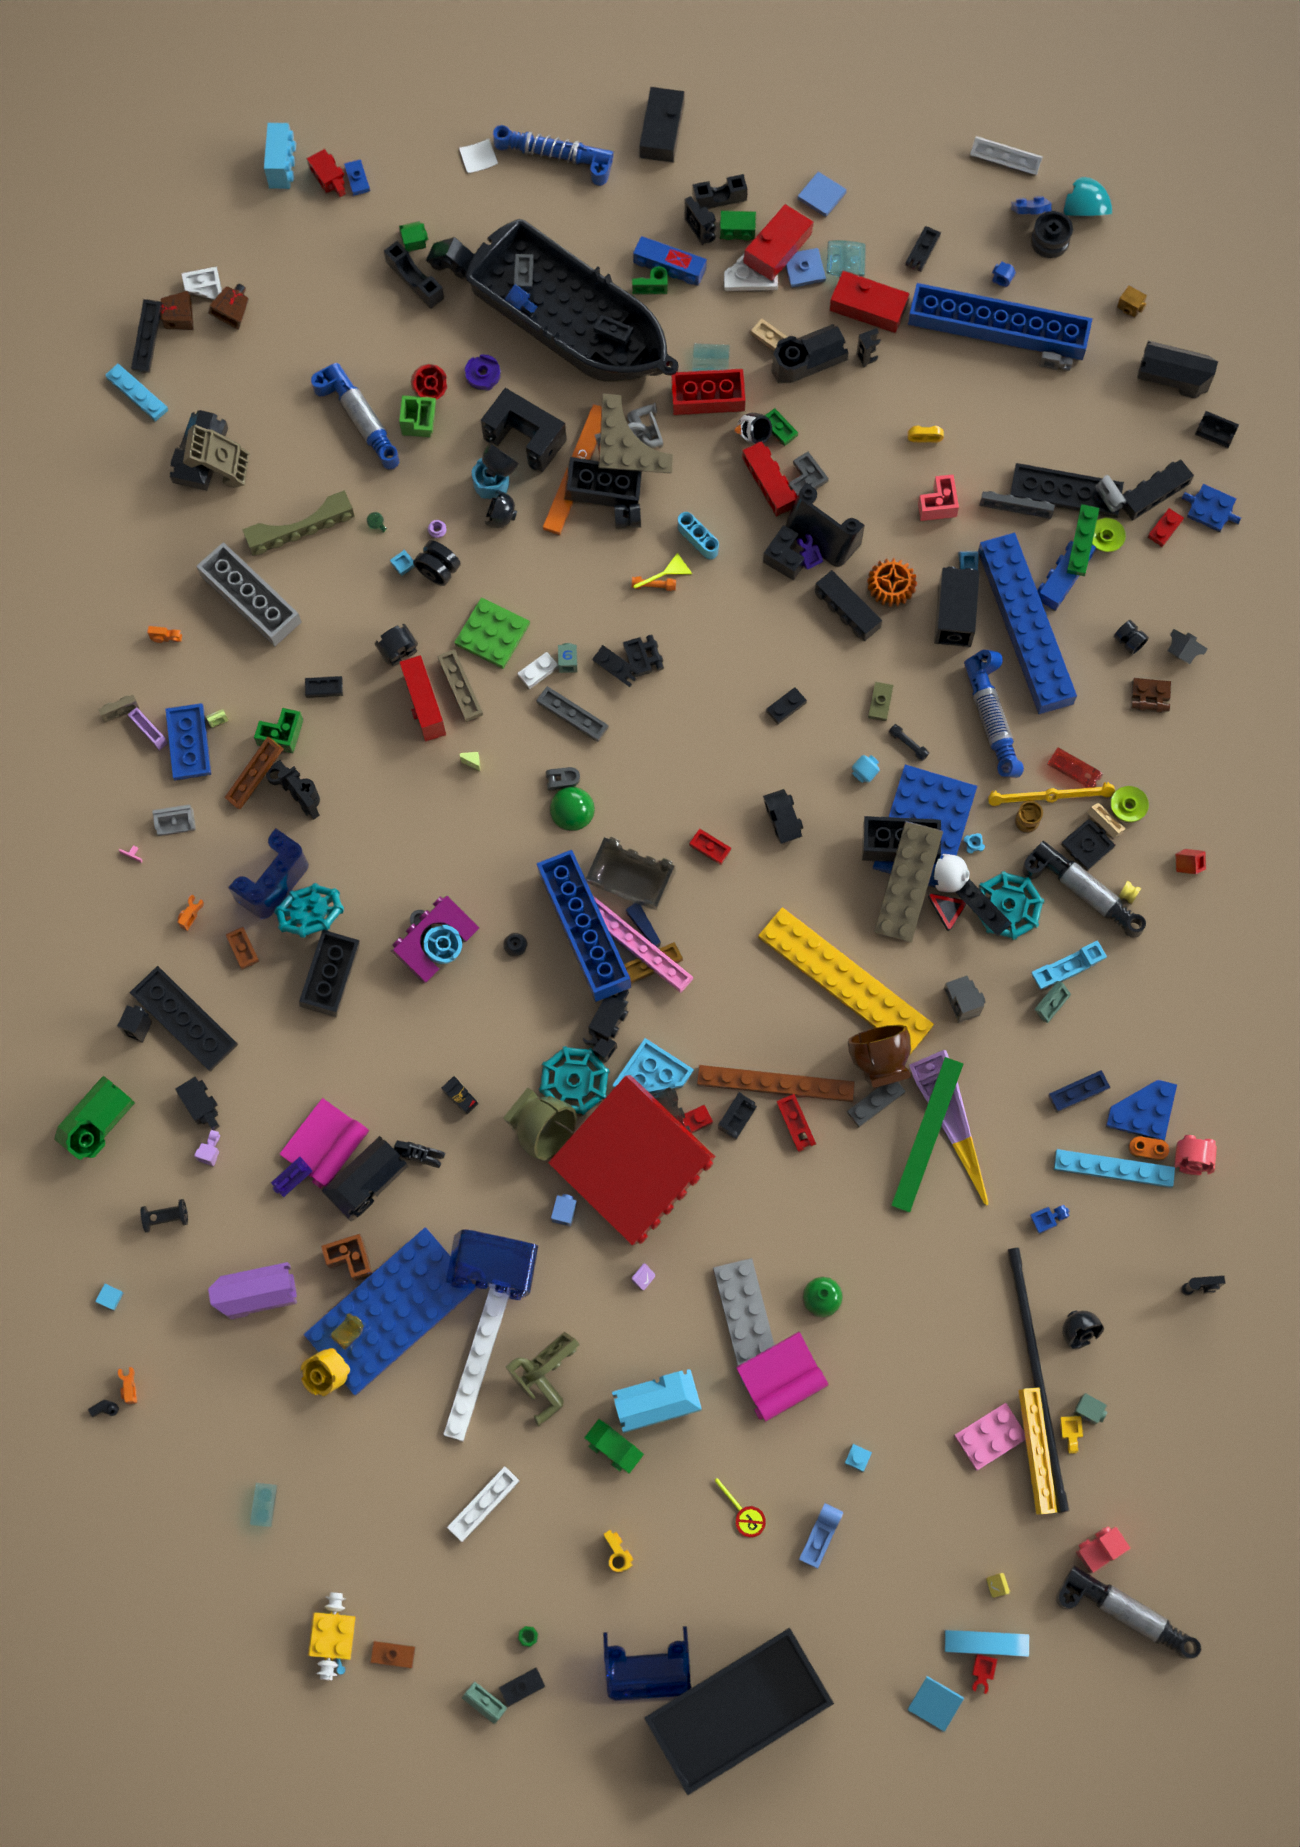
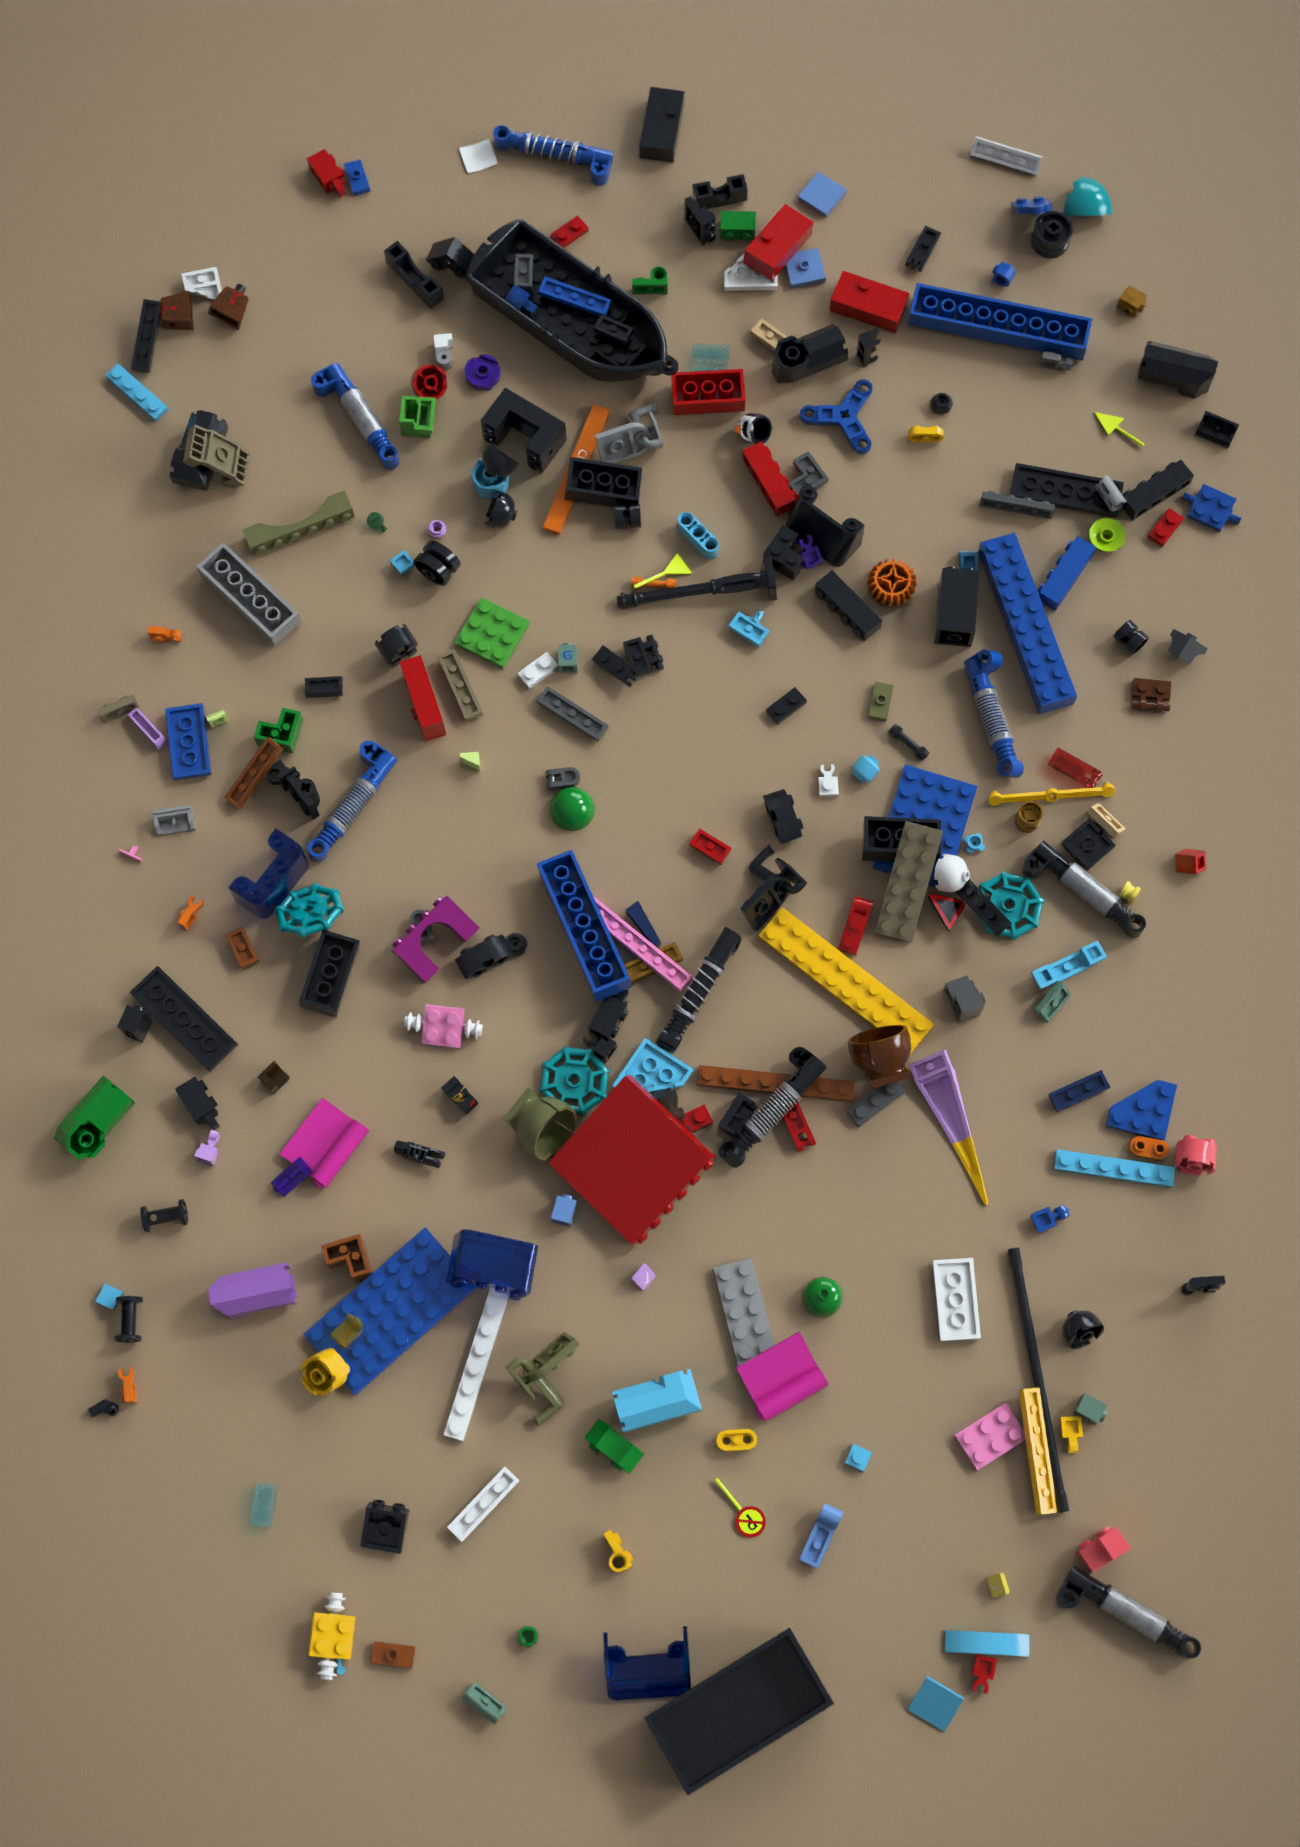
(128, 1319): none -> black hose
(273, 1077): none -> dark brown panel
(279, 155): medium azure brick -> none
(364, 1178): black brick -> none
(365, 786): none -> blue piece
(384, 1526): none -> black plate
(413, 236): green brick -> none
(442, 345): none -> leg
(442, 944): medium azure cylinder -> none
(443, 1026): none -> bright pink plate
(483, 956): none -> black brick
(522, 1686): black plate -> none
(569, 232): none -> red plate
(574, 297): none -> blue plate
(621, 447): dark tan plate -> none
(630, 874): clear smoke windscreen -> none
(675, 261): blue brick -> none
(712, 967): none -> black piece
(723, 585): none -> black piece
(736, 1440): none -> yellow plate
(749, 627): none -> medium azure plate
(773, 890): none -> black plate
(774, 1110): none -> black piece
(781, 427): green plate -> none
(827, 784): none -> white plate
(833, 416): none -> blue piece
(845, 256): clear light blue slope -> none
(855, 925): none -> red plate
(927, 1134): green tile -> none
(941, 408): none -> black plate
(942, 502): coral brick -> none
(956, 1299): none -> white plate
(1083, 540): green plate -> none
(1111, 422): none -> neon yellow piece
(1132, 796): lime dish -> none

